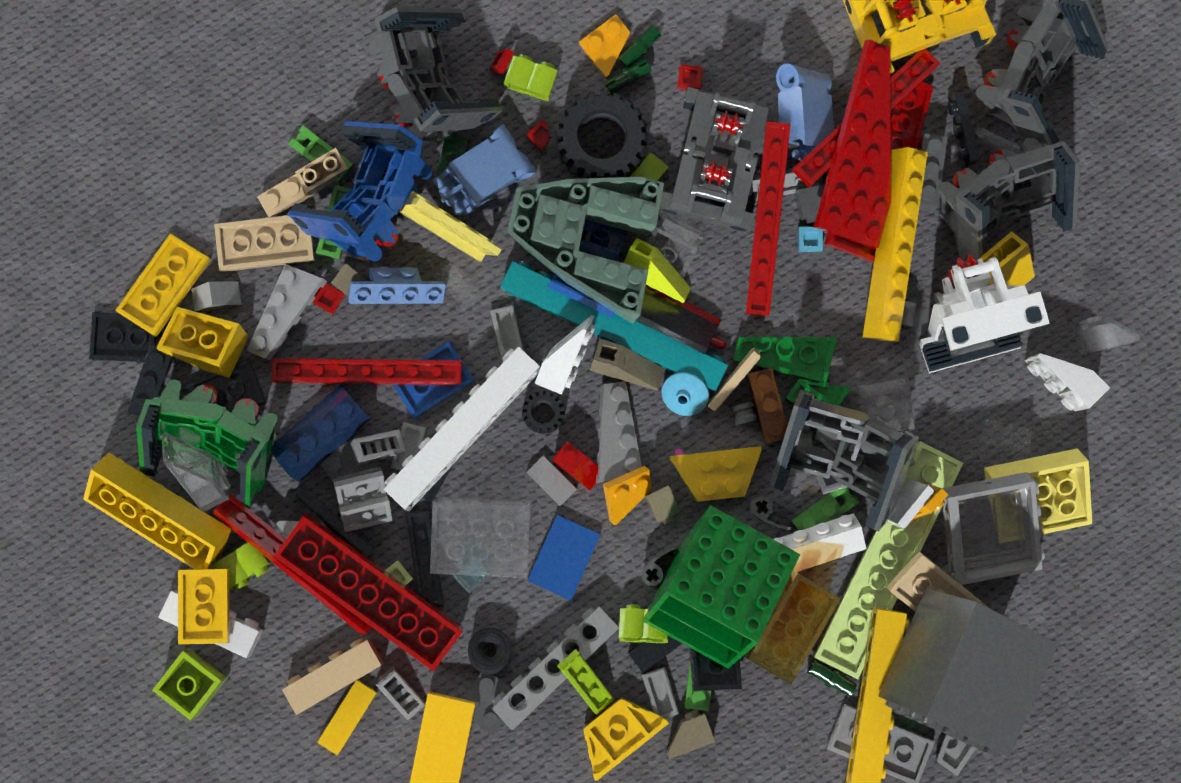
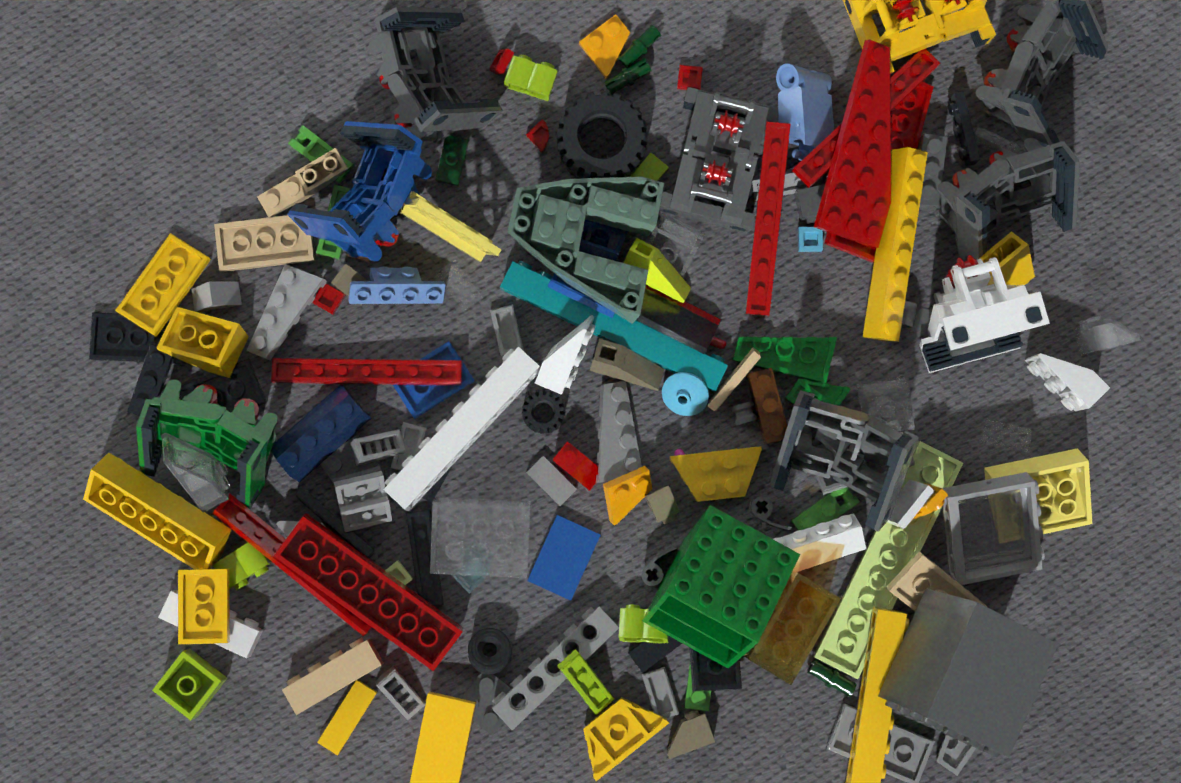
(483, 172): medium blue piece -> none

